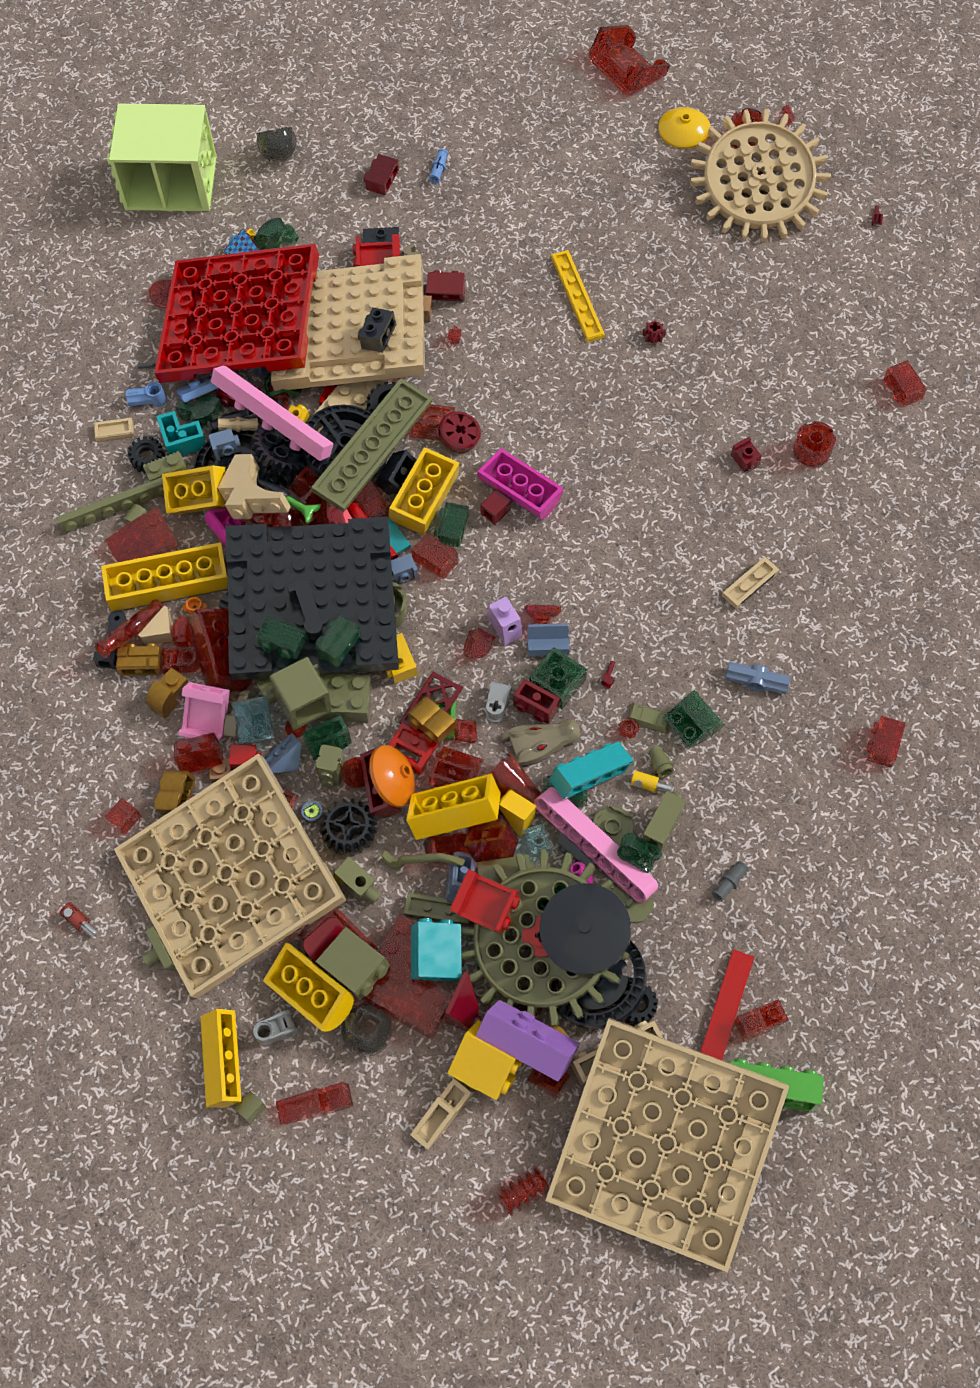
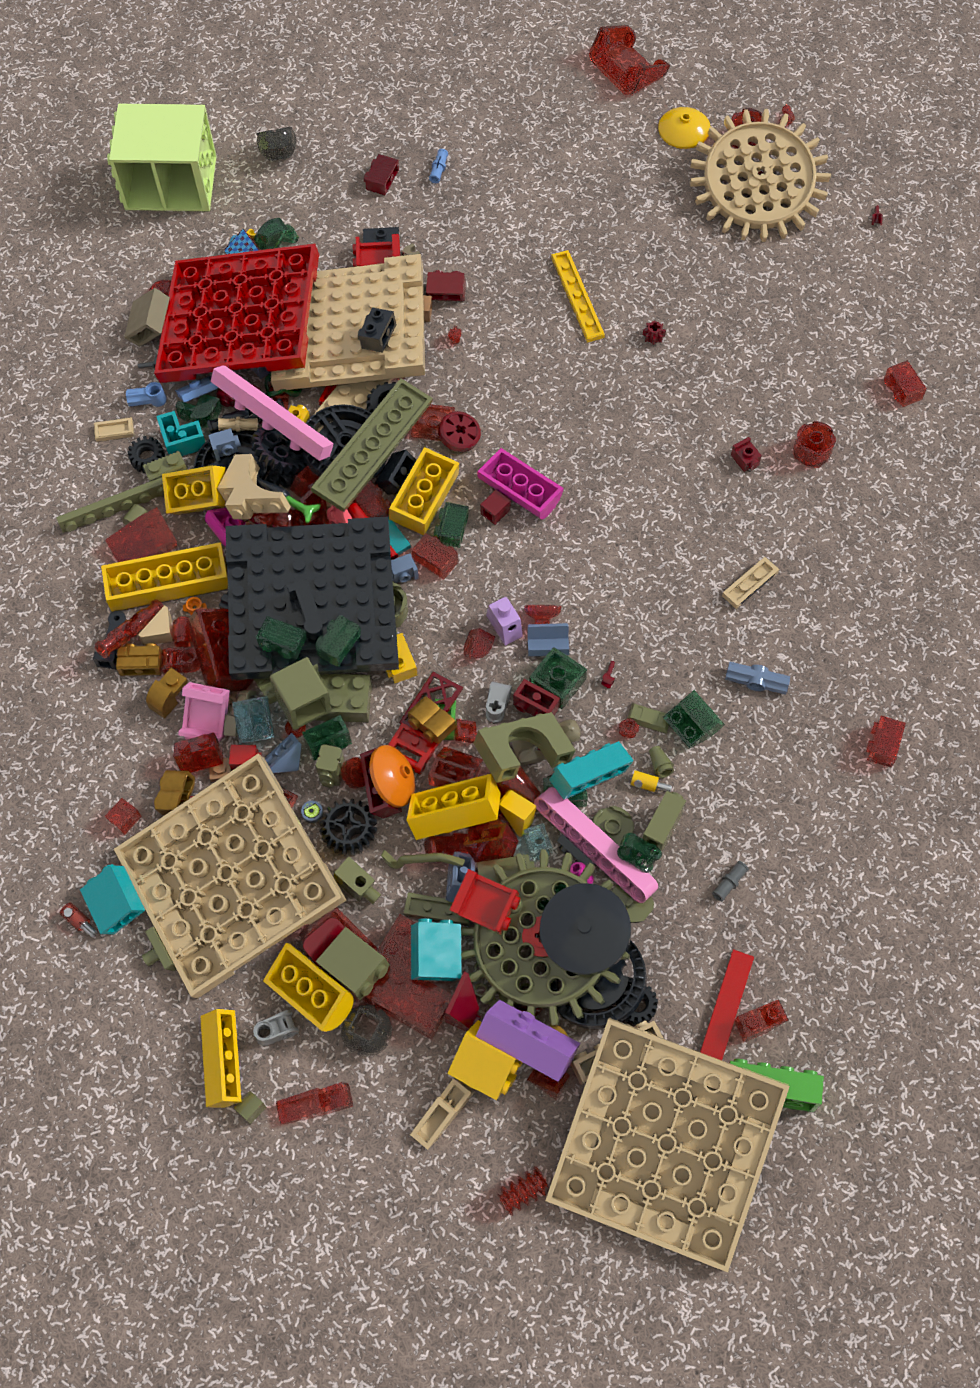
(112, 899): none -> teal brick
(146, 317): none -> dark tan brick
(539, 730): none -> olive arch

